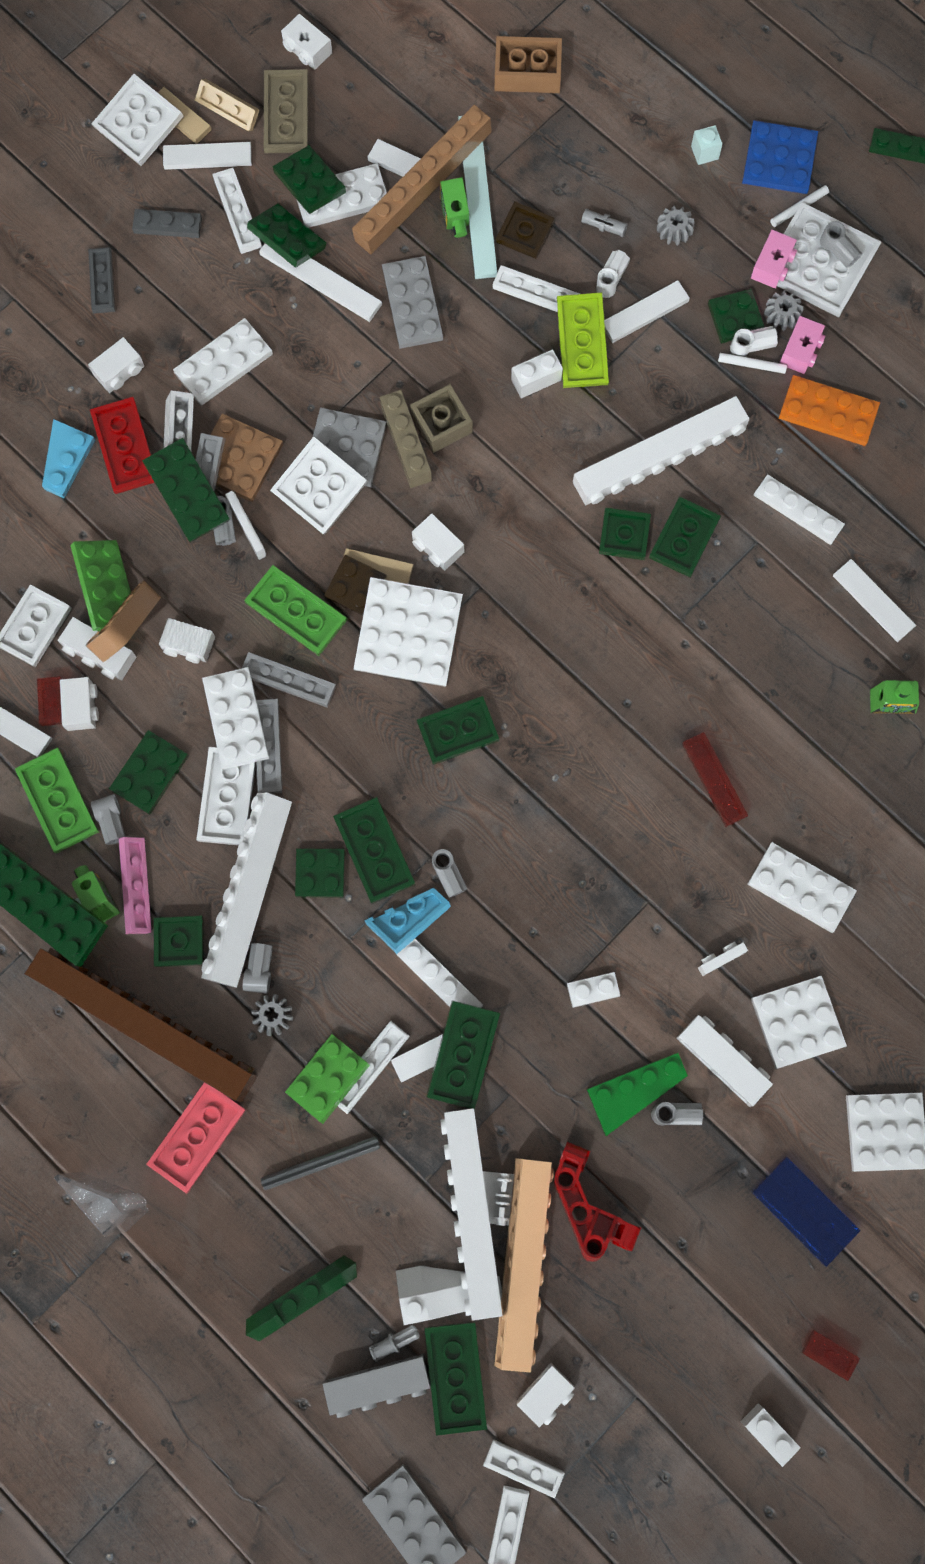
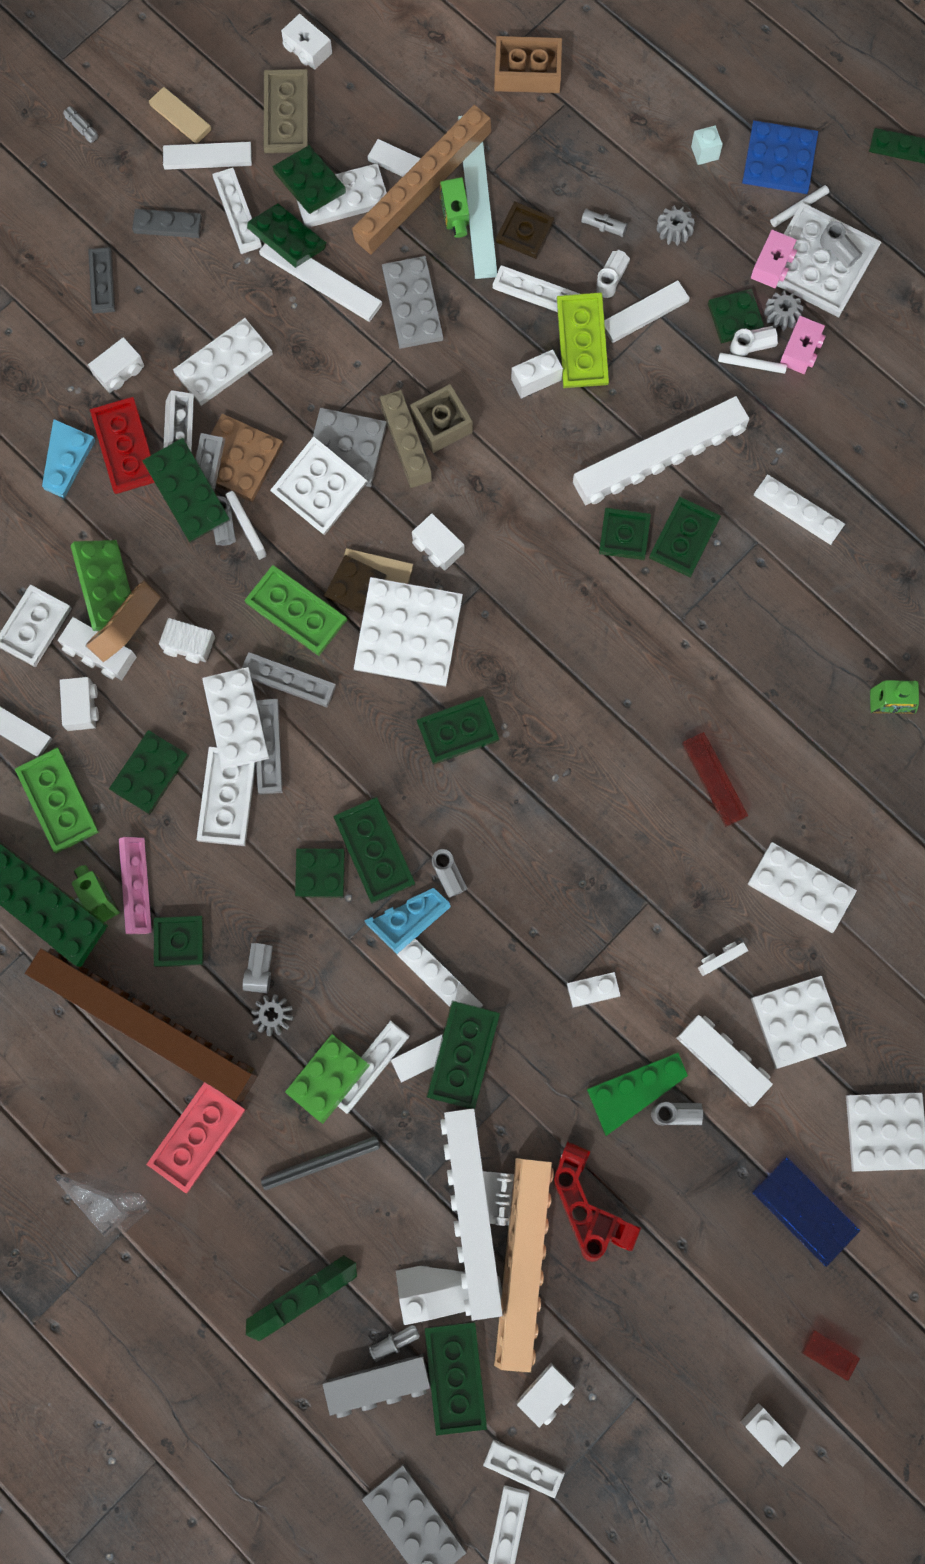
(49, 701): clear red plate -> none
(81, 124): none -> light grey axle
(108, 814): light grey piece -> none
(137, 119): white plate -> none
(227, 104): tan plate -> none
(246, 889): white brick -> none
(829, 410): orange plate -> none
(874, 600): white tile -> none

